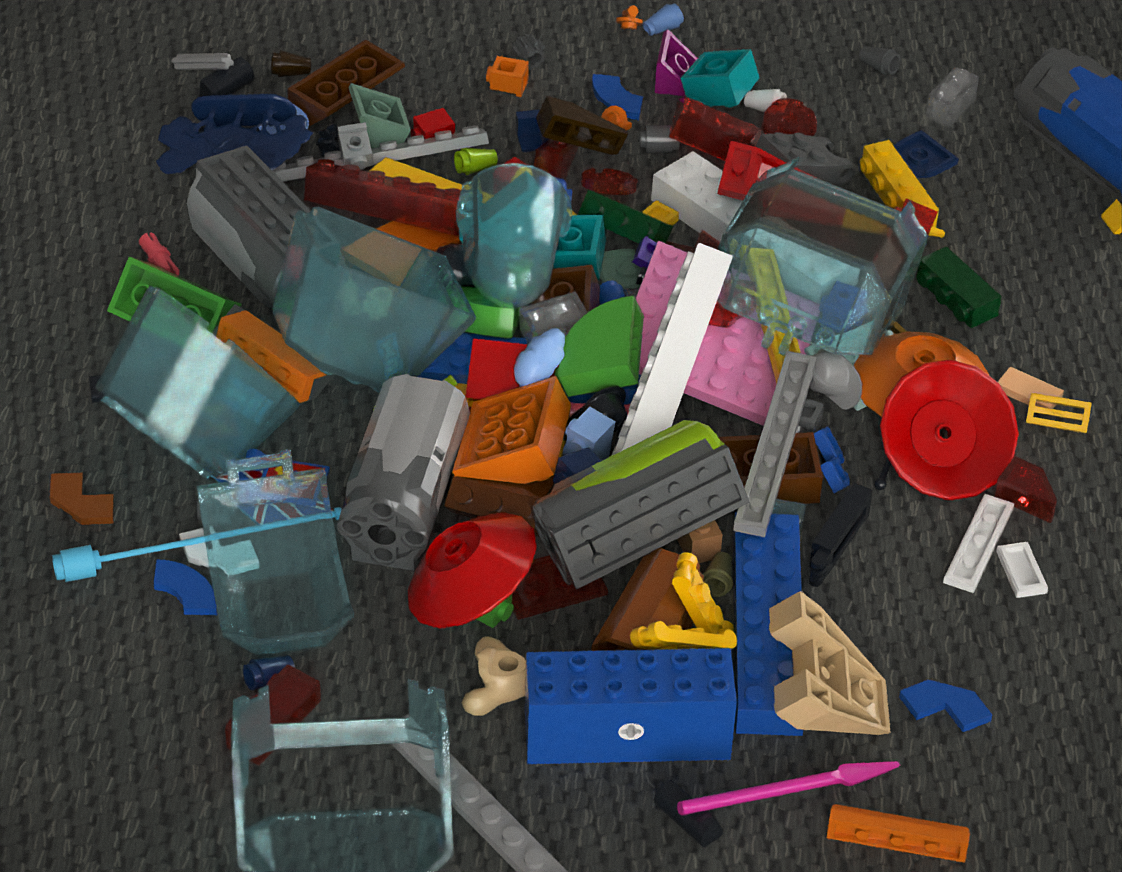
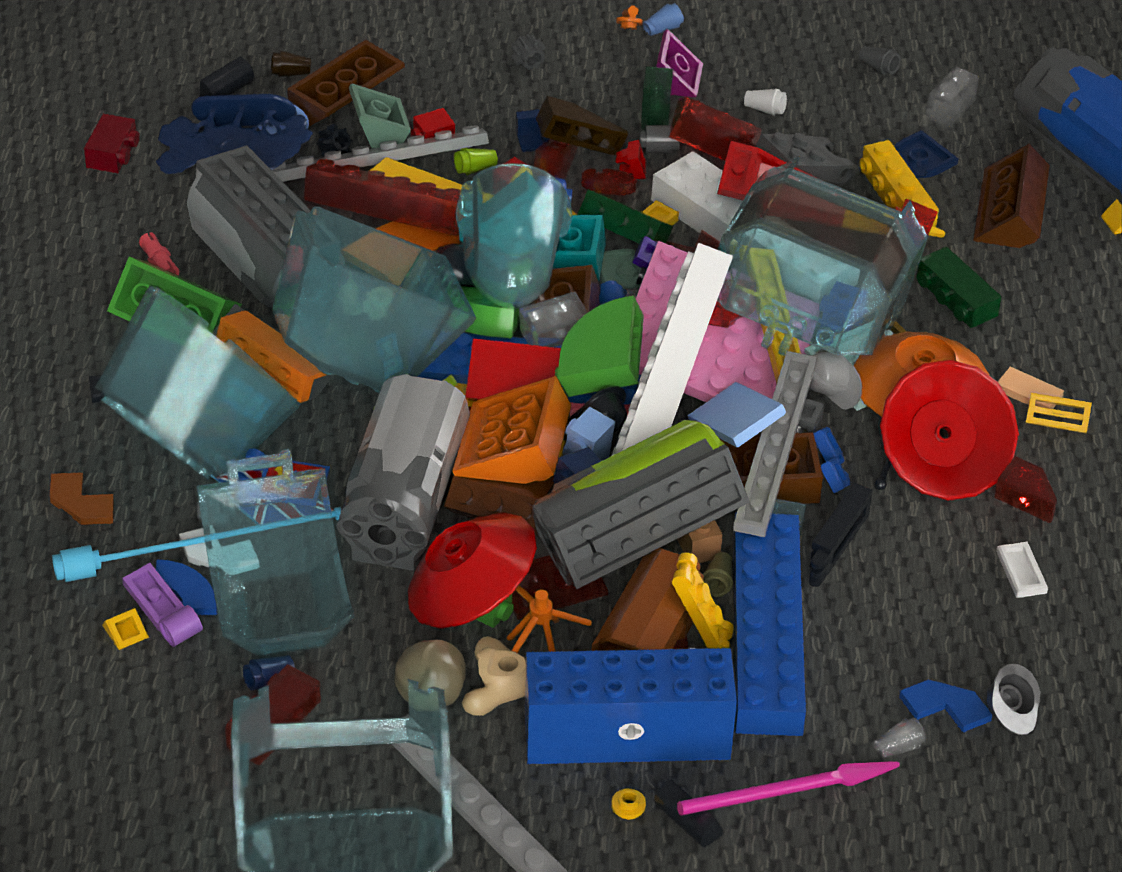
(111, 143): none -> dark red brick
(125, 629): none -> yellow slope
(162, 605): none -> medium lavender plate
(206, 61): light grey axle -> none
(355, 145): light grey brick -> none
(431, 664): none -> dark tan piece
(508, 75): orange brick -> none
(540, 357): light blue arm -> none
(540, 613): none -> orange plant
(611, 93): blue tile -> none
(617, 116): orange plate -> none
(628, 810): none -> yellow plate
(634, 160): none -> red tile
(656, 96): none -> clear green brick
(660, 637): yellow plate -> none
(721, 77): teal brick -> none
(738, 413): none -> light blue tile
(789, 117): clear red tile -> none
(832, 680): tan wedge -> none
(898, 833): orange panel -> none
(901, 738): none -> clear cone
(978, 543): white tile -> none
(1013, 199): none -> reddish brown slope
(1014, 699): none -> flat silver piece

